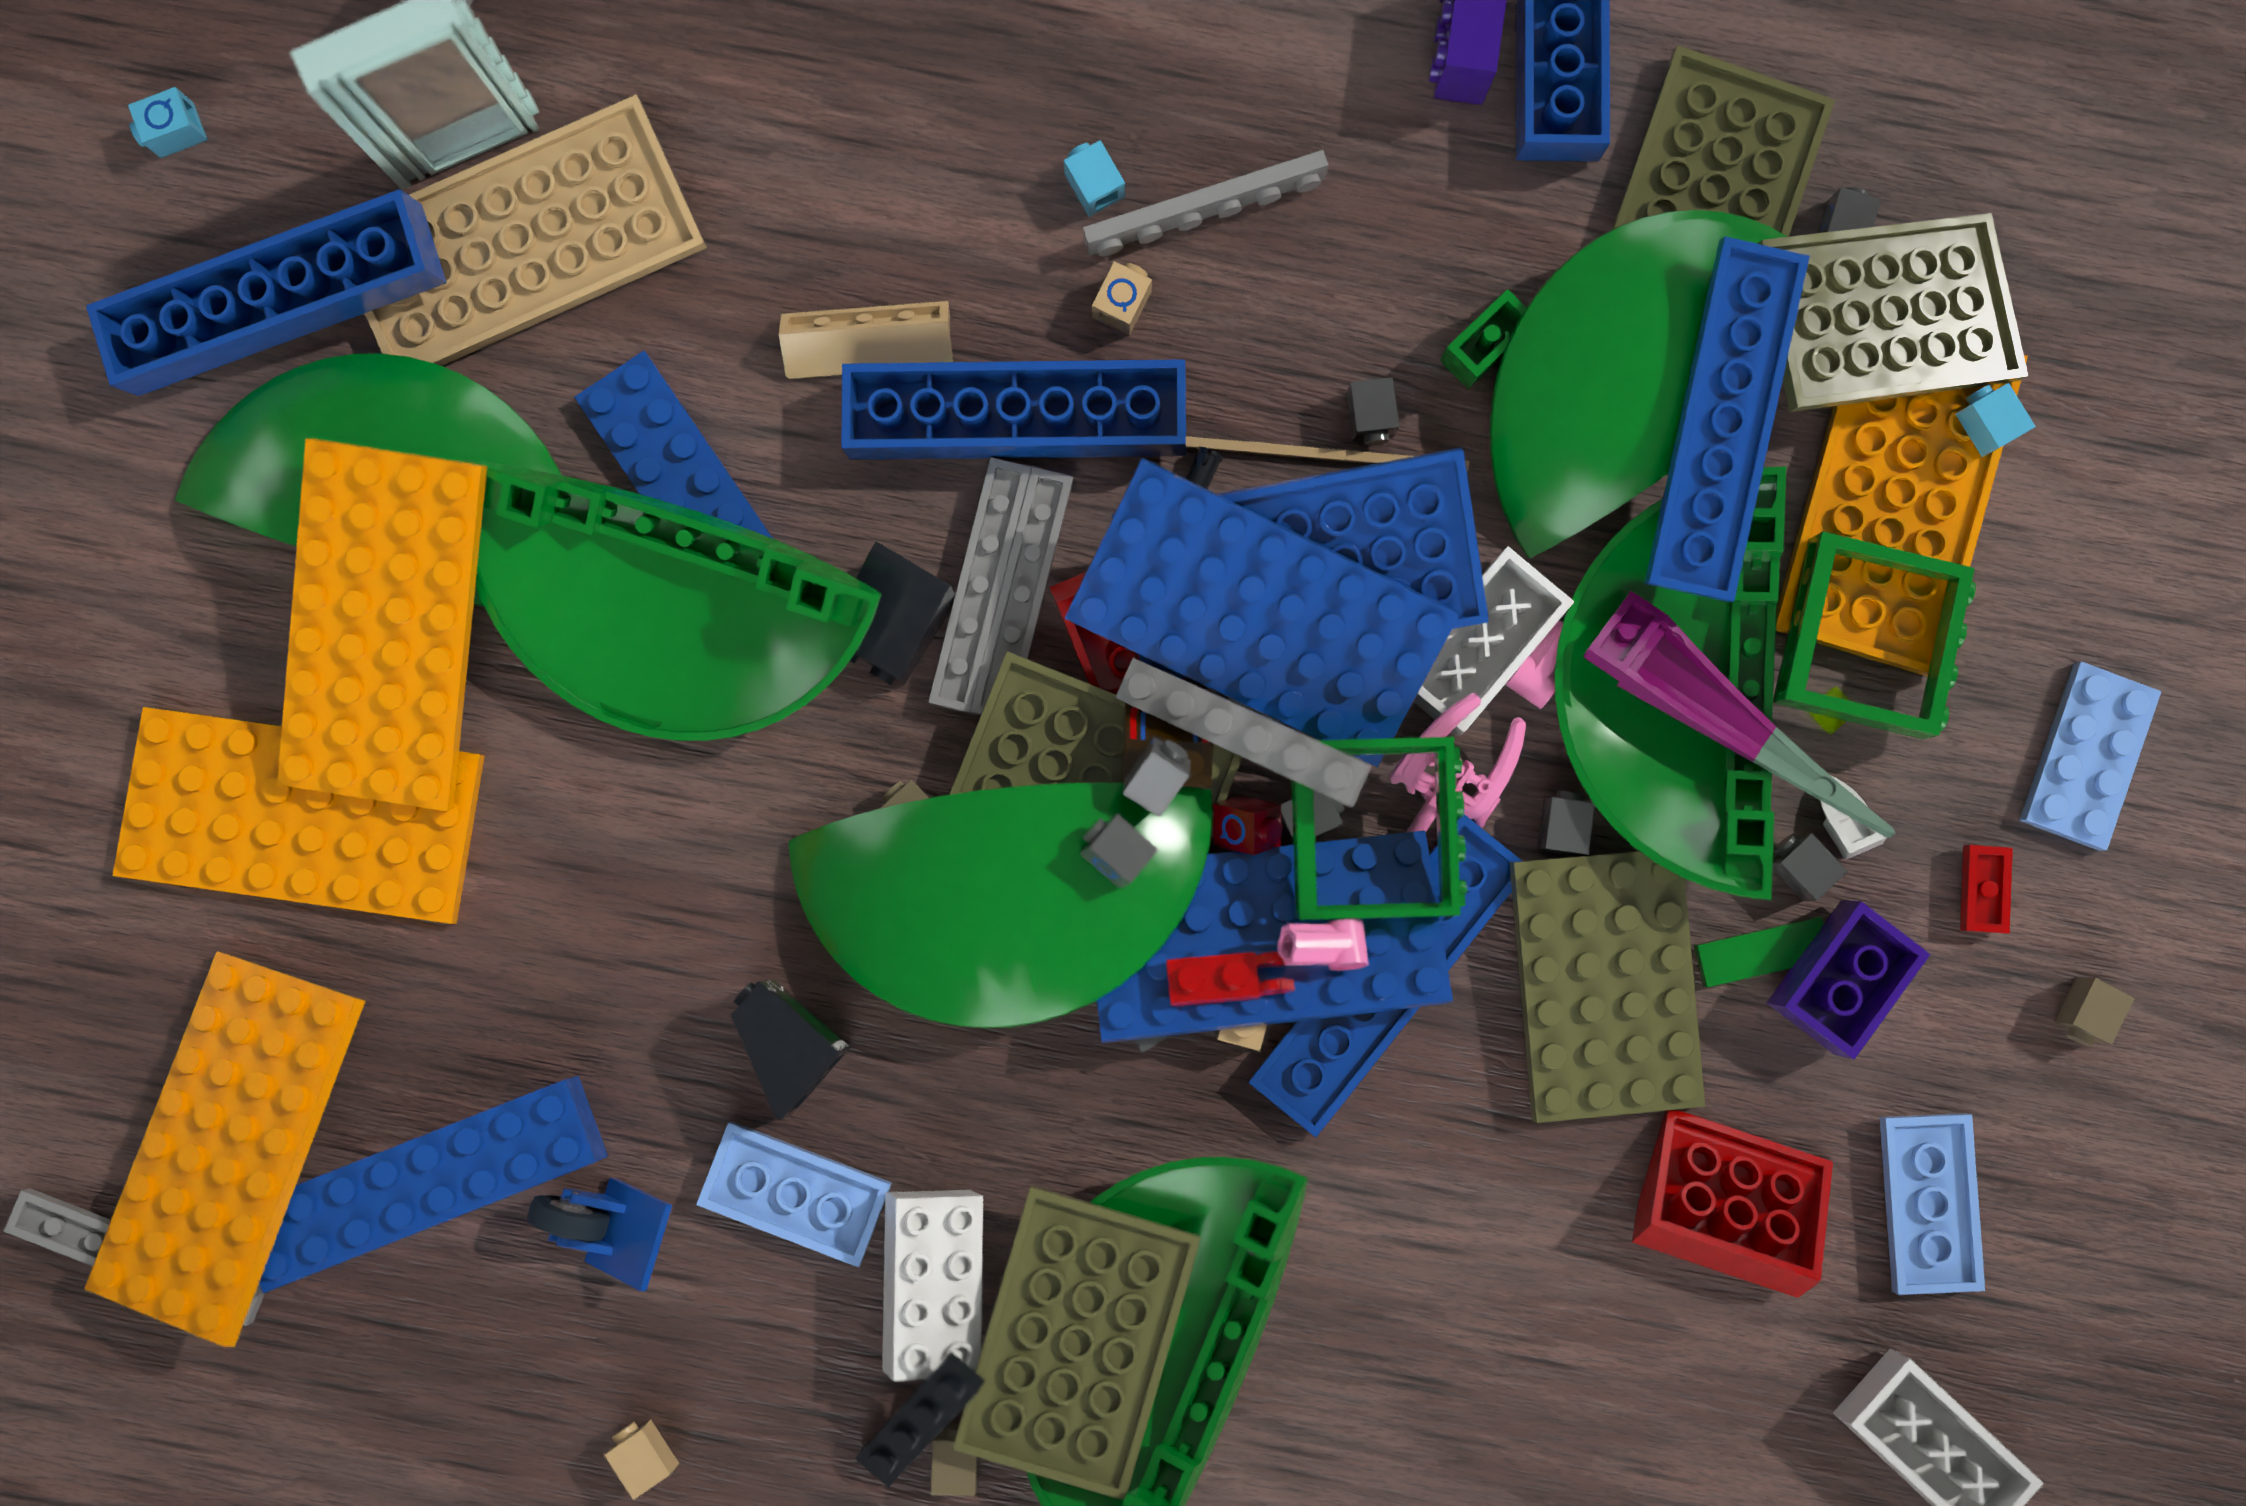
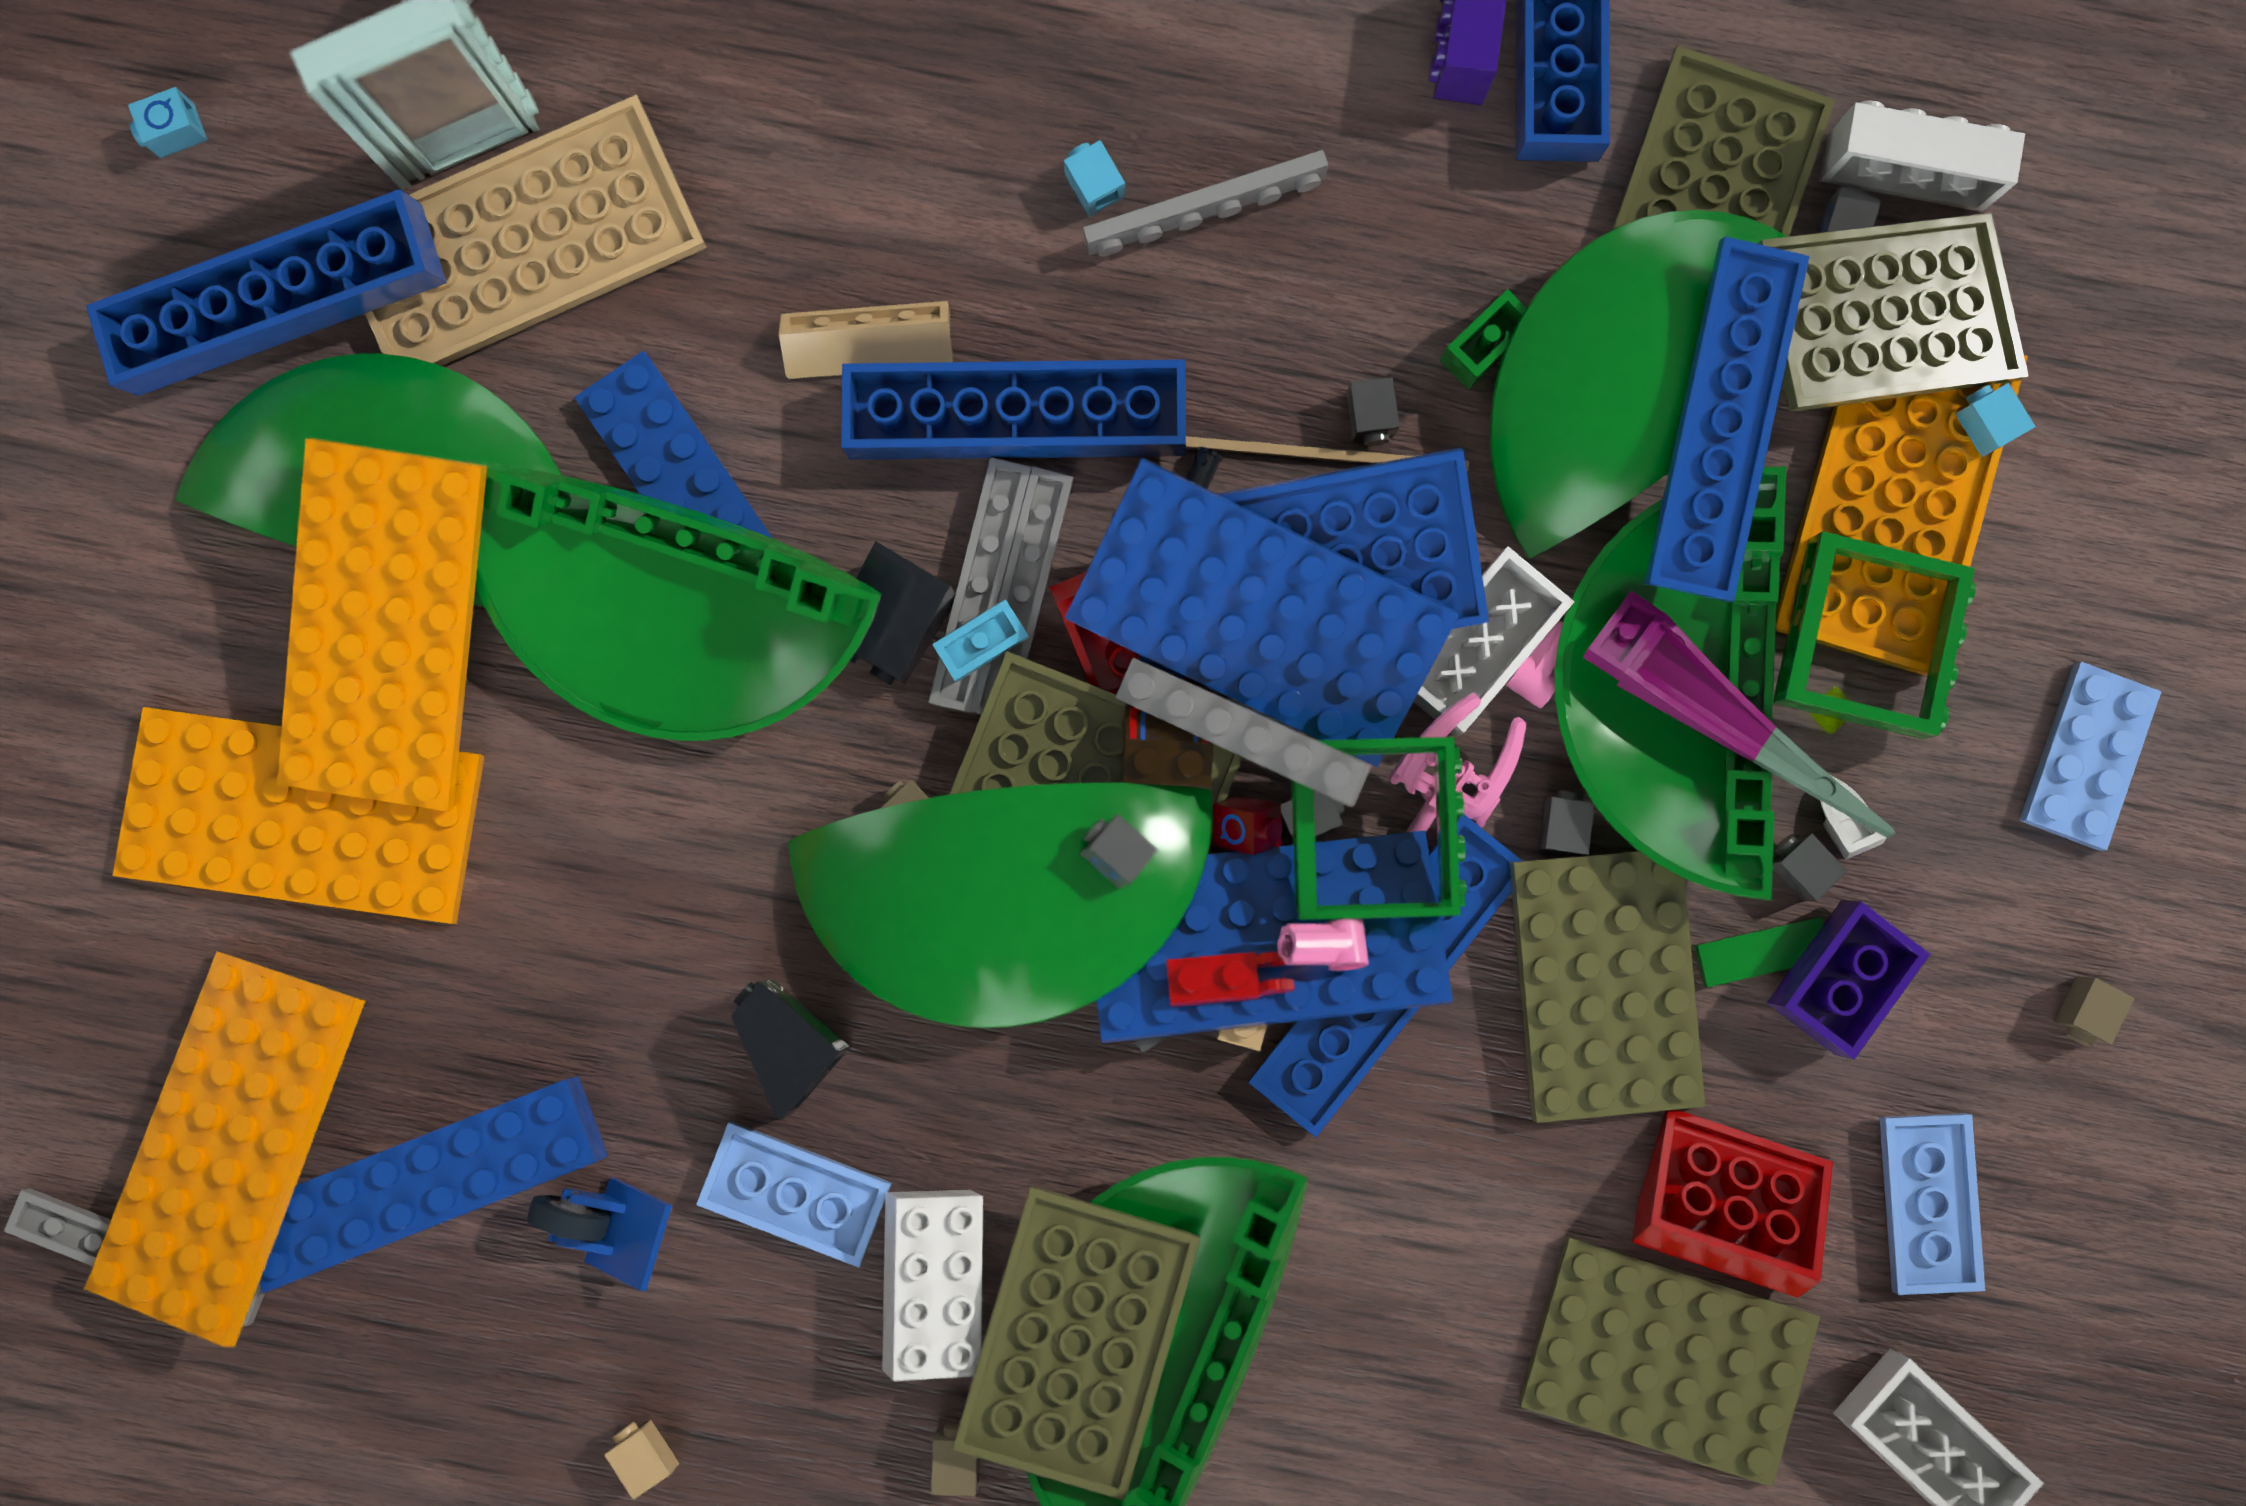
(920, 1419): black plate -> none
(980, 640): none -> medium azure plate
(1122, 297): tan brick -> none
(1157, 775): brick -> none
(1669, 1361): none -> olive plate
(1922, 156): none -> white brick
(1986, 889): red plate -> none

